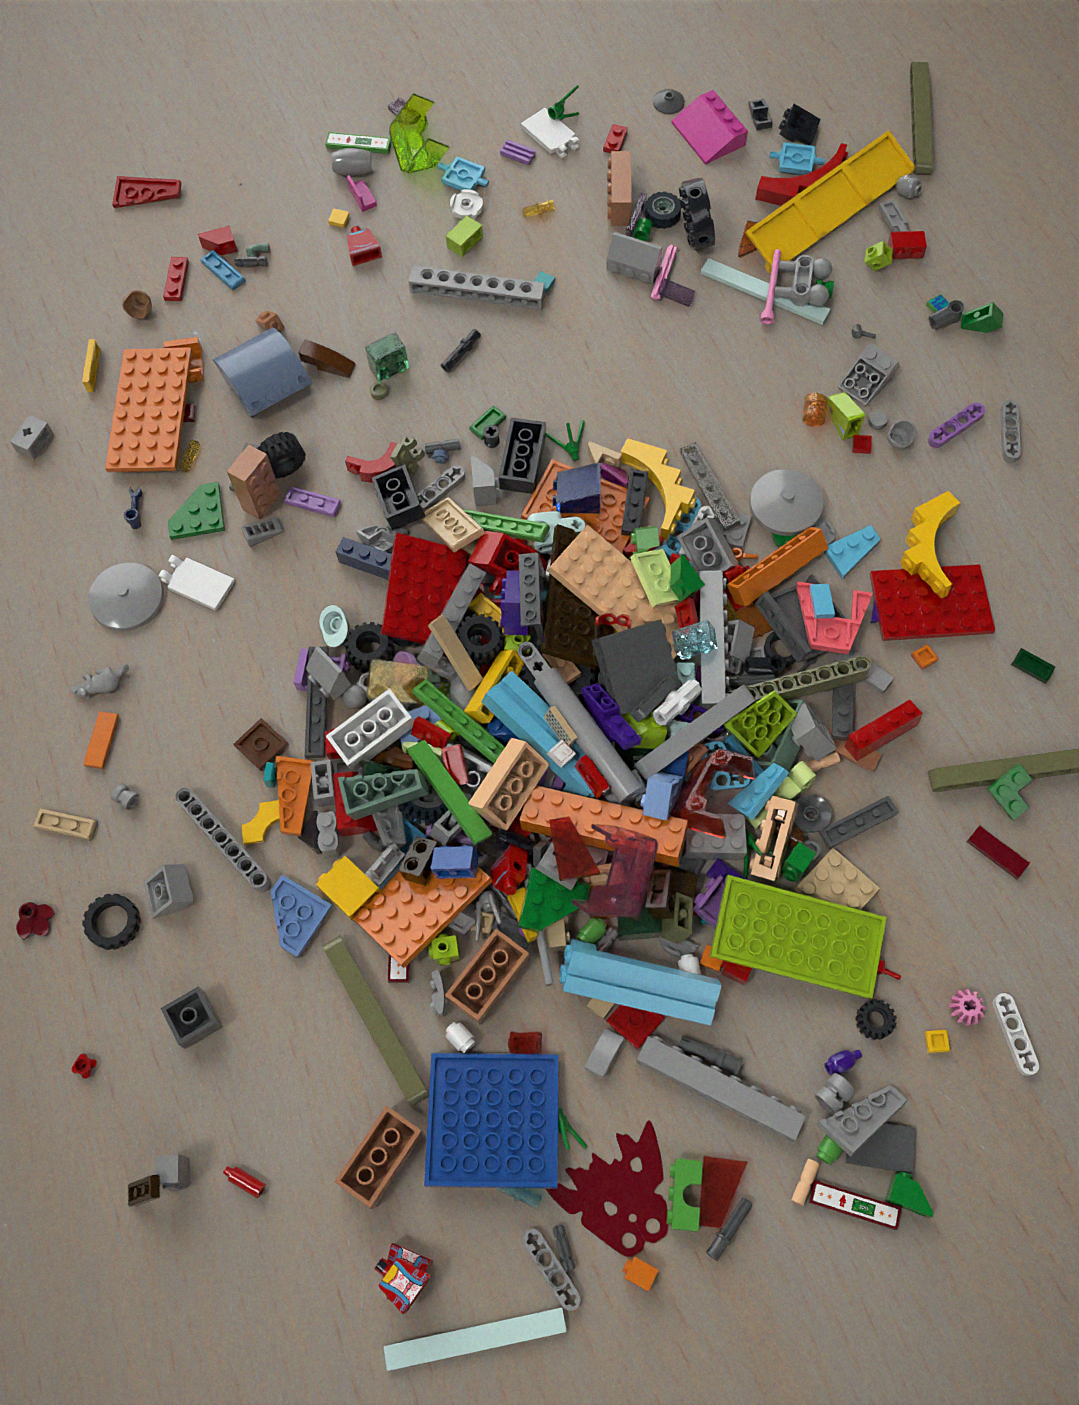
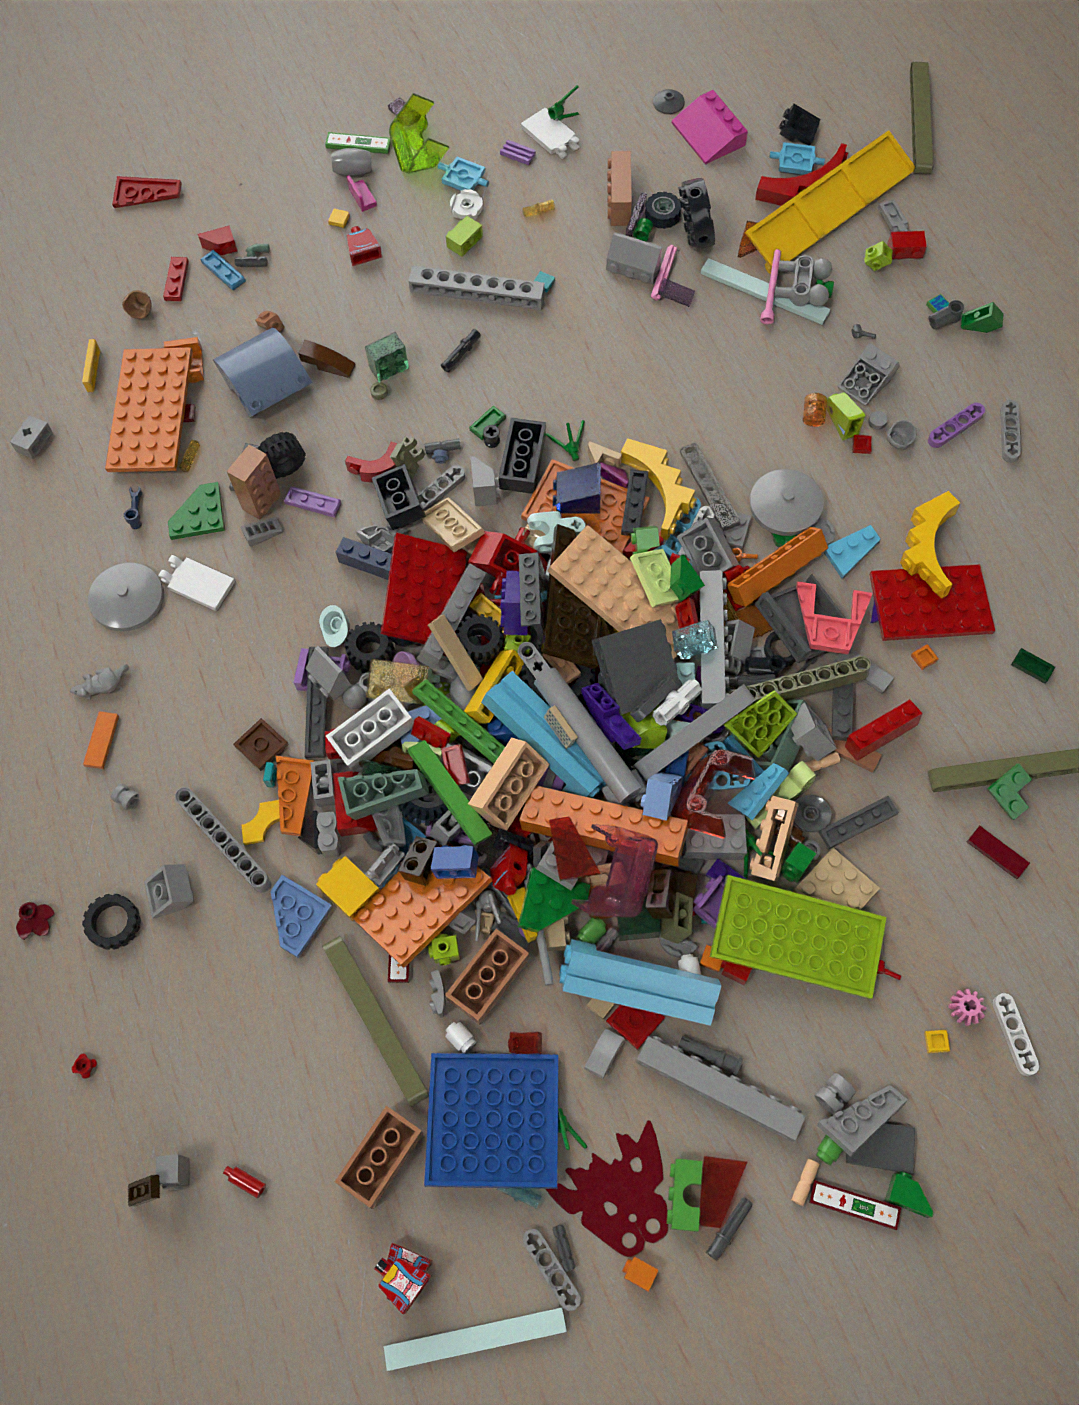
(65, 824): tan tile -> none
(191, 1017): dark grey brick -> none
(510, 526): bright green tile -> none
(561, 753): white tile -> none
(591, 776): red plate -> none
(602, 620): red cap -> none
(615, 138): red plate -> none
(760, 114): black slope -> none
(821, 601): medium azure tile -> none
(842, 1061): dark purple plant -> none
(888, 1016): black tyre -> none
(908, 186): light grey head -> none

